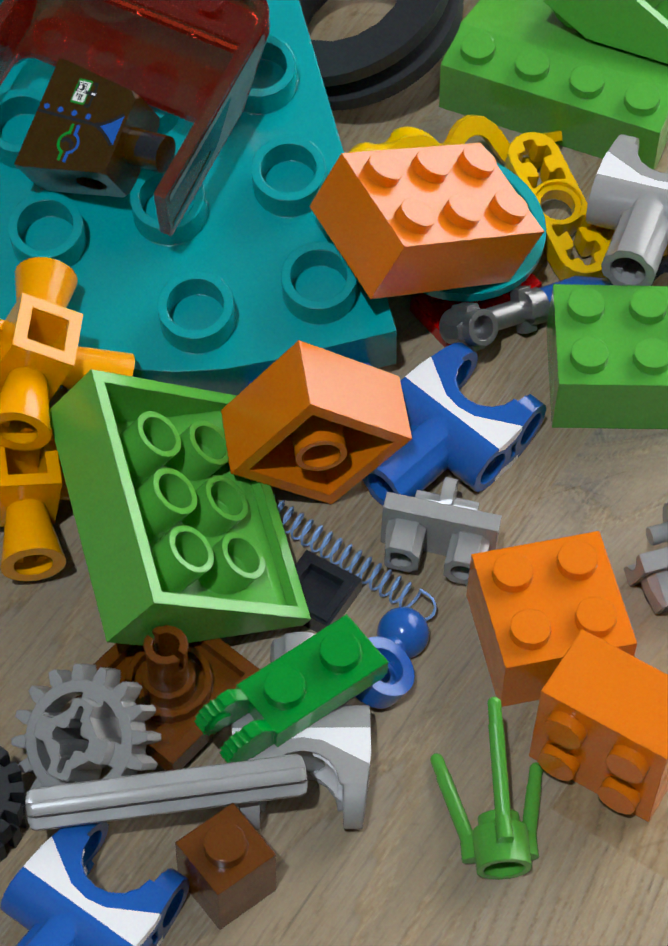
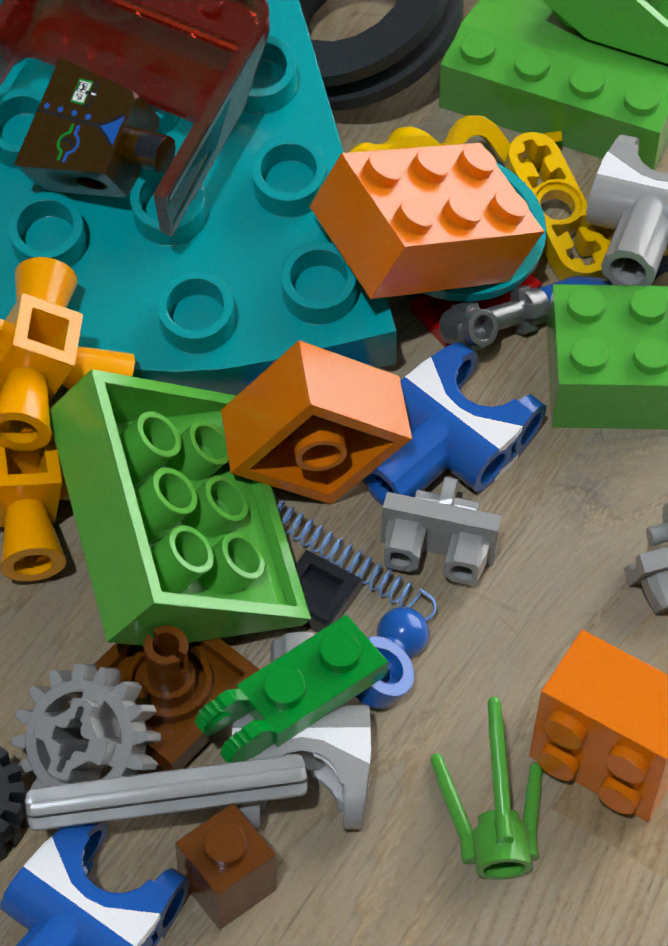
(534, 604): orange brick -> none

